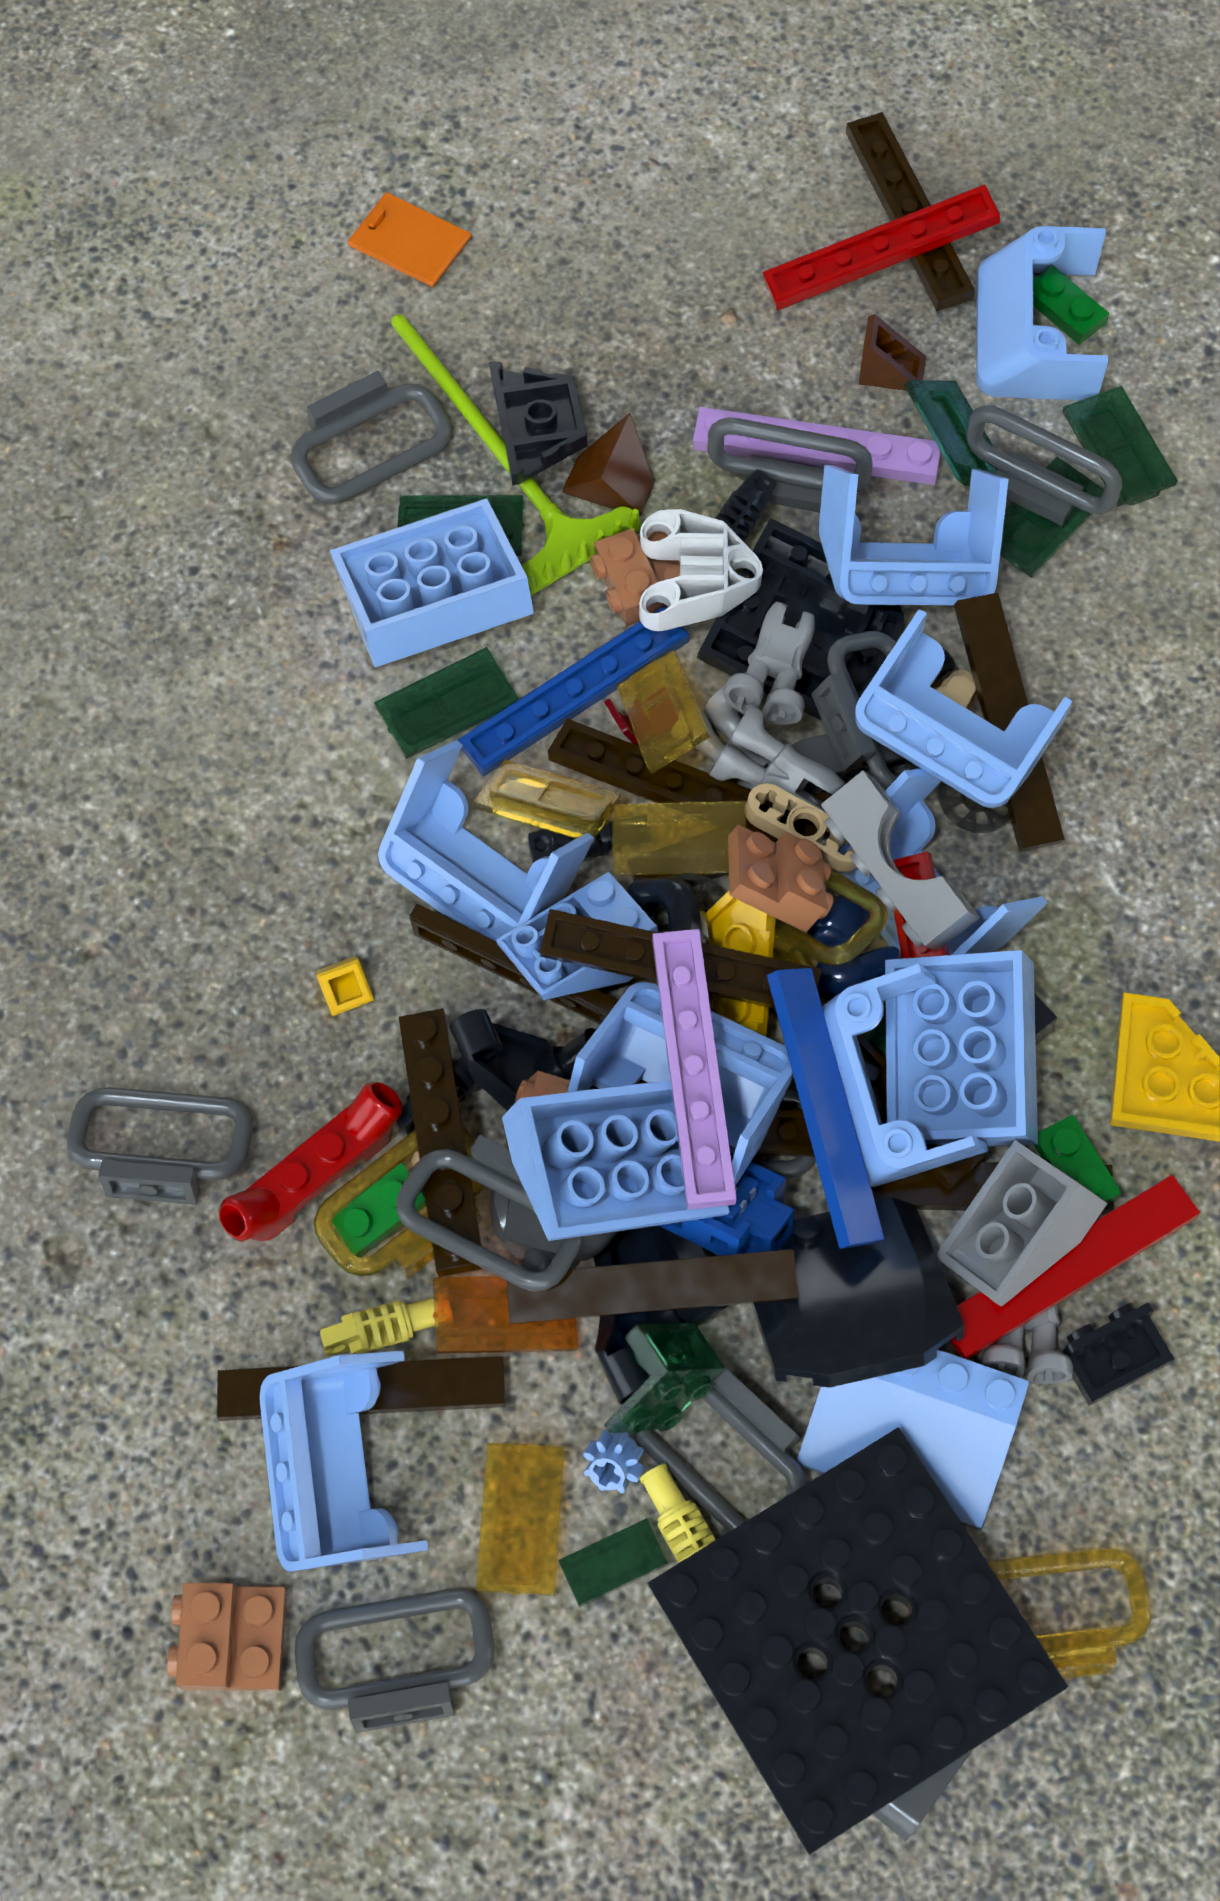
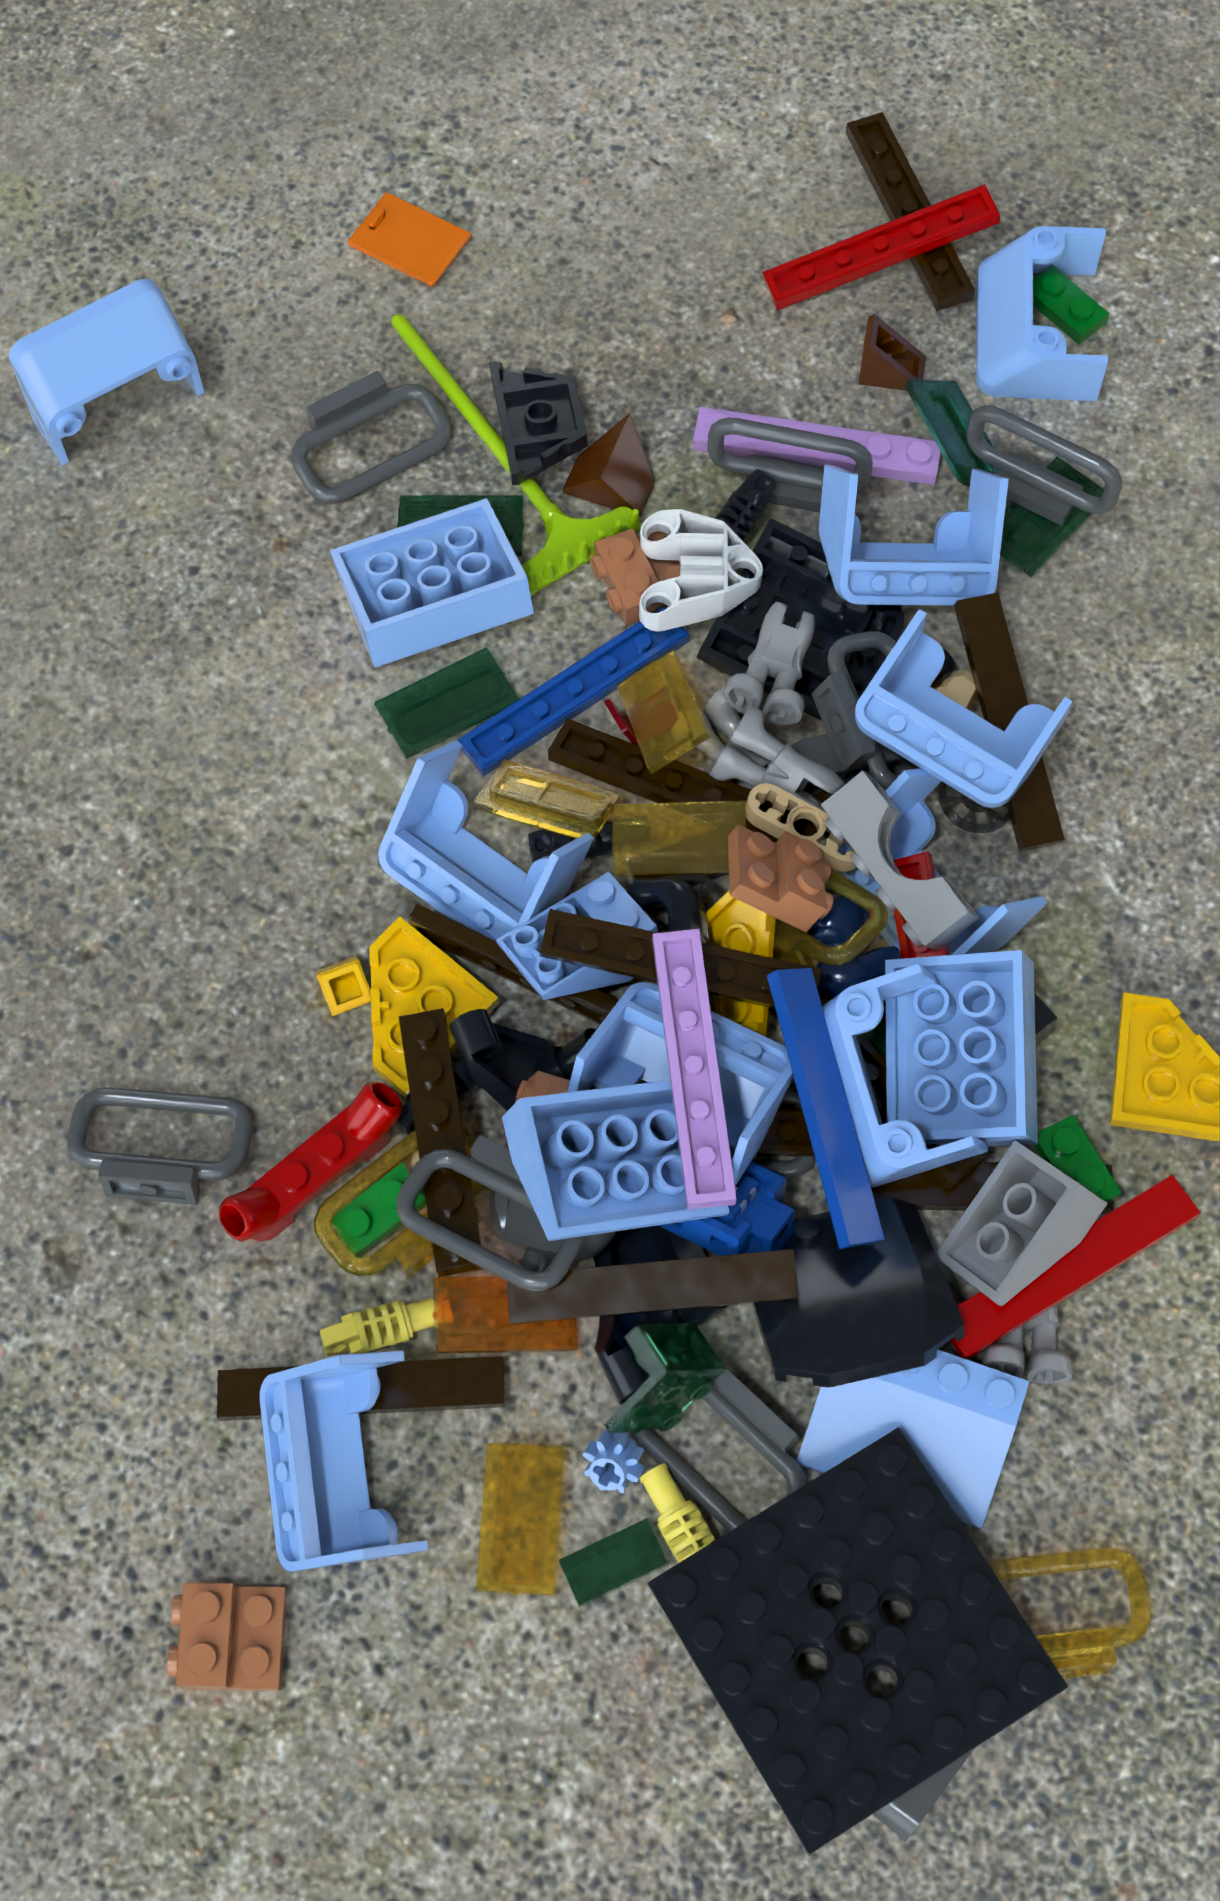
(96, 353): none -> light blue windscreen
(402, 1698): dark grey bar -> none
(409, 979): none -> yellow plate
(1114, 430): clear green piece -> none
(1116, 1352): black bracket -> none

